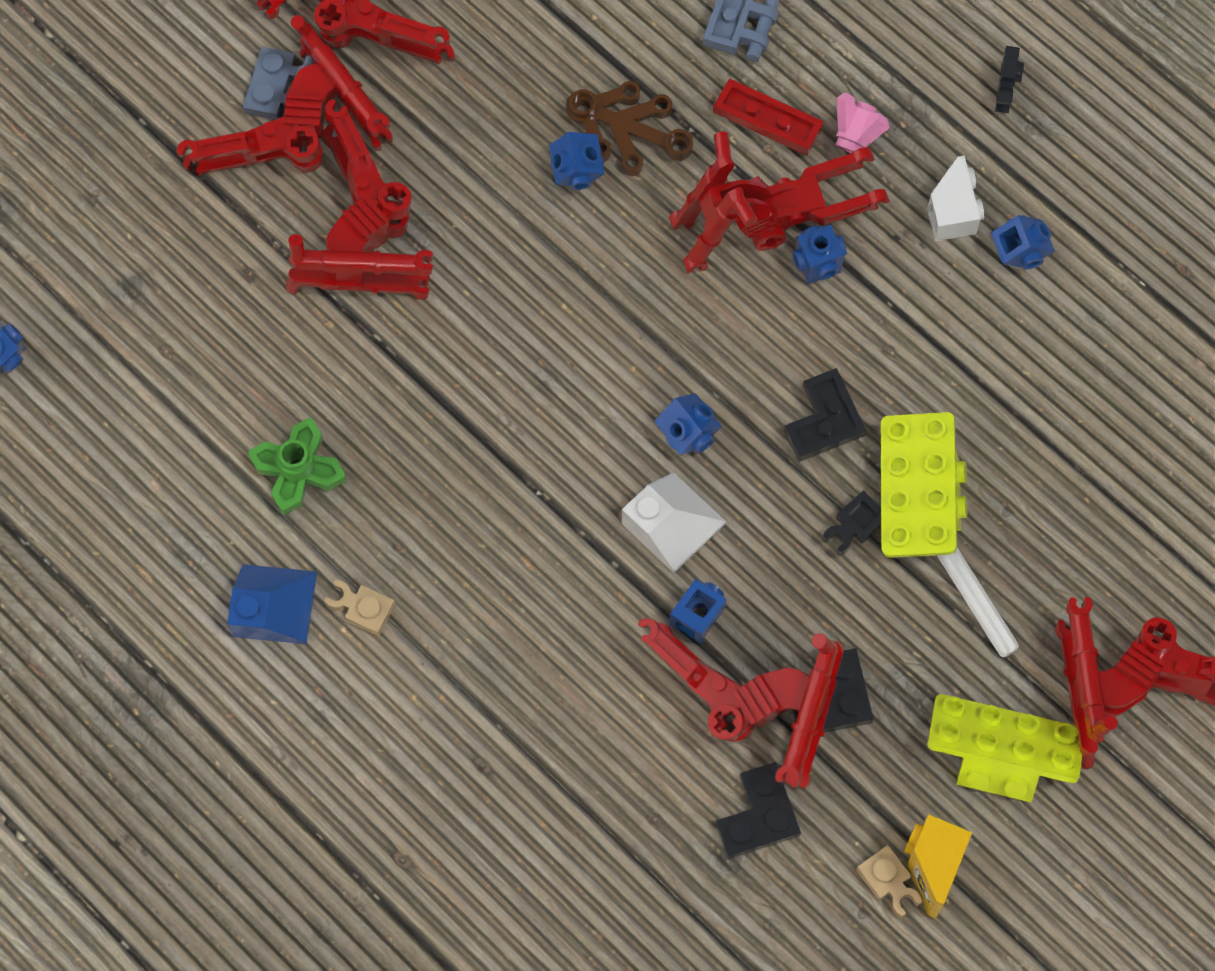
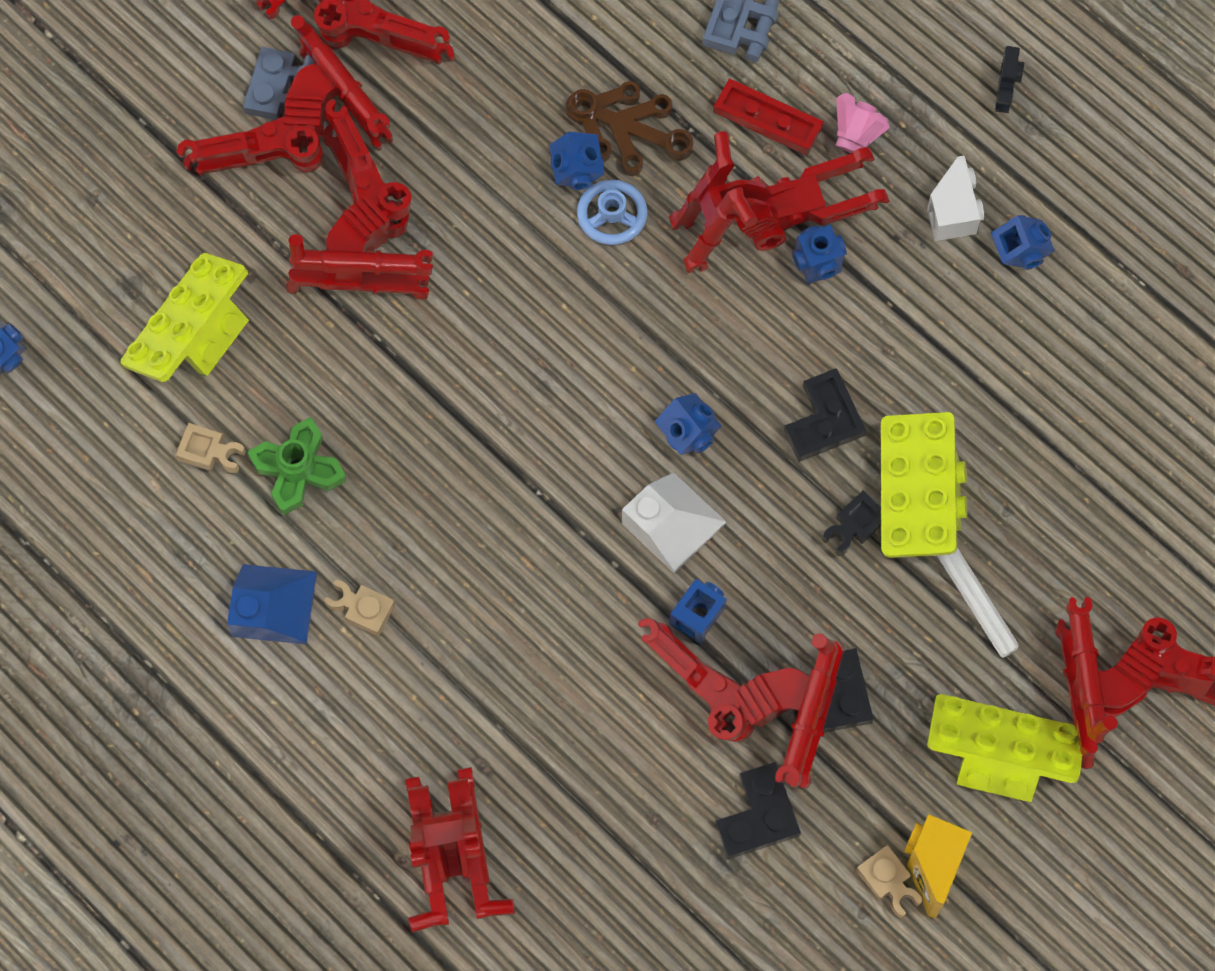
(192, 323): none -> neon yellow bracket
(205, 447): none -> tan plate
(450, 847): none -> red piece
(612, 198): none -> light blue piece

